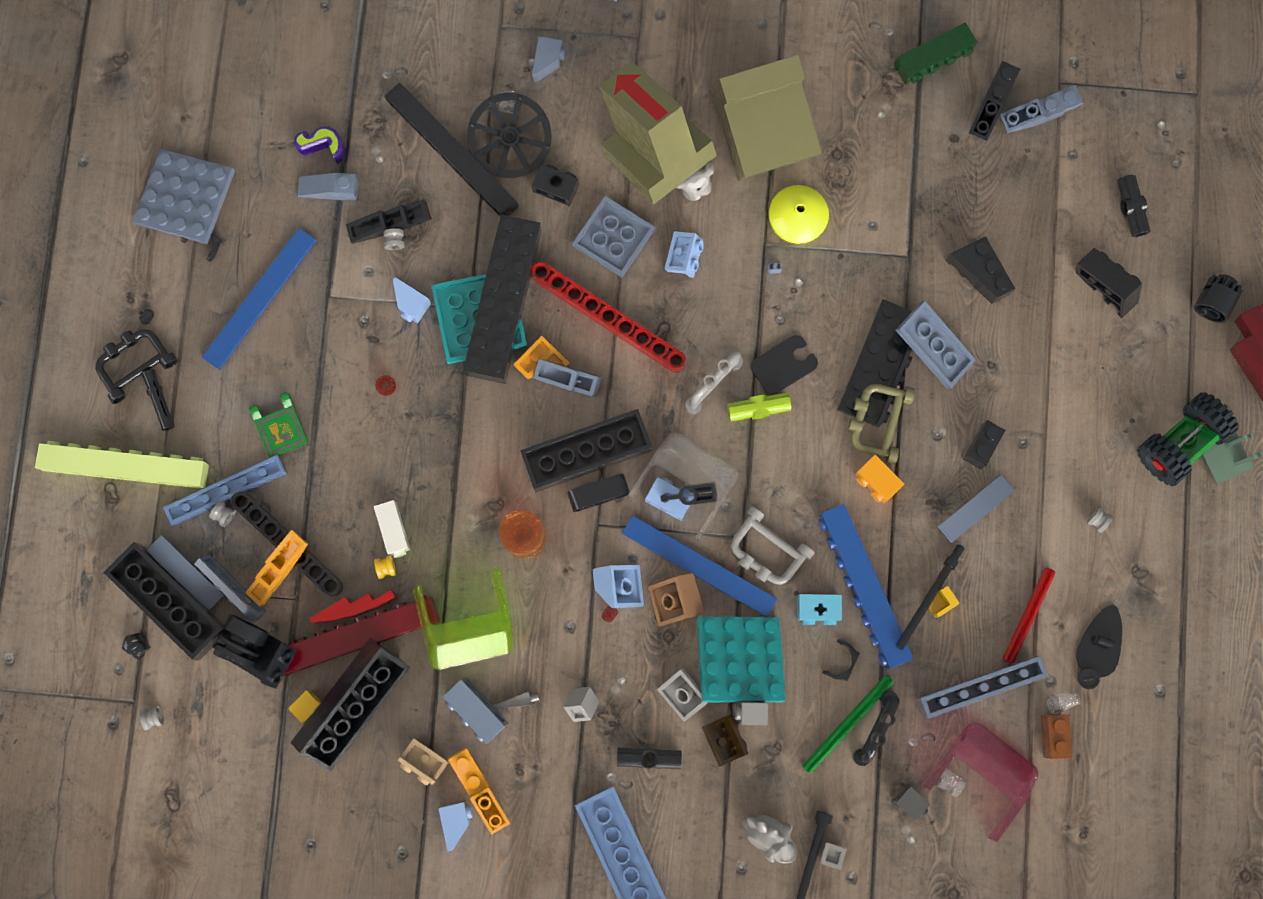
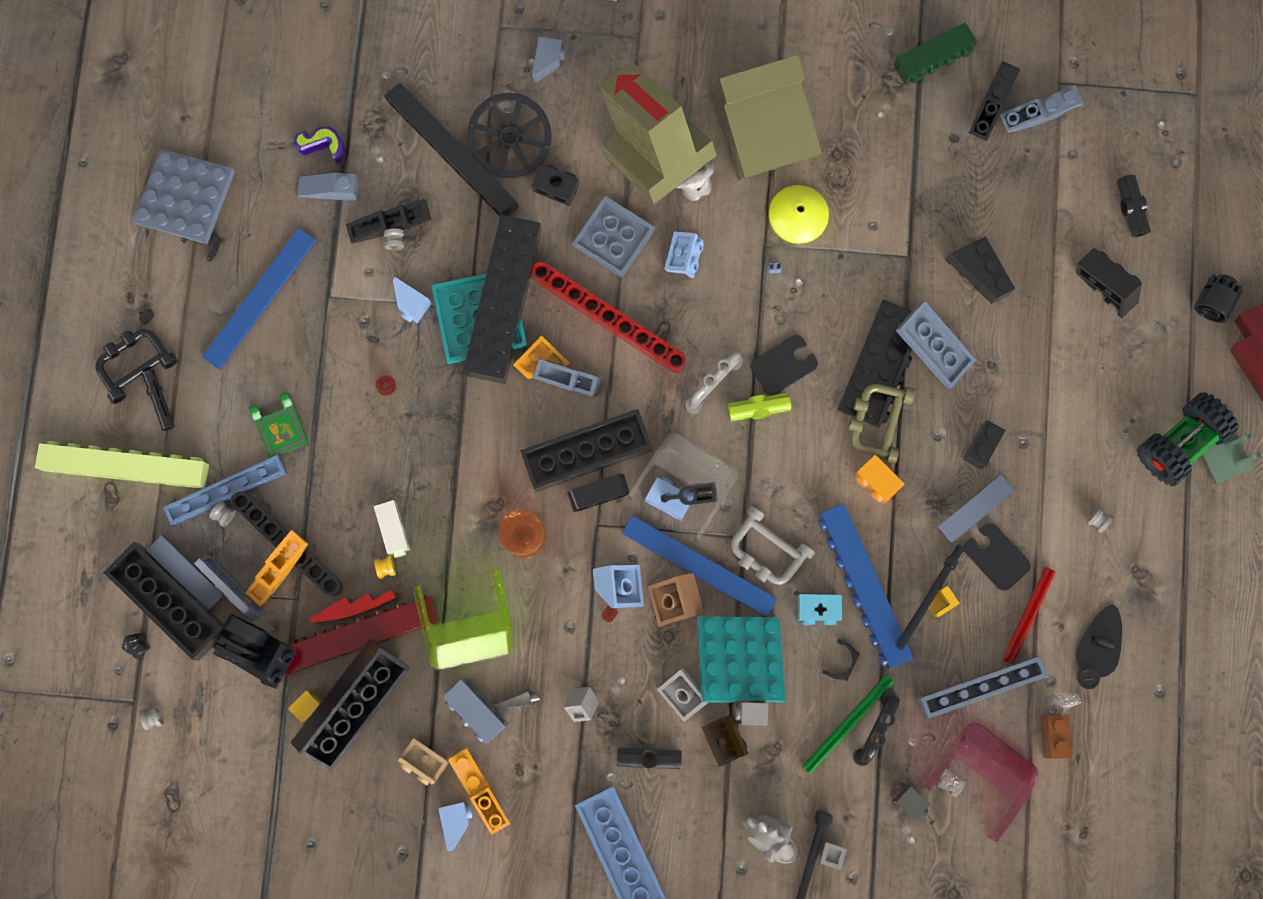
(1000, 561): none -> black piece

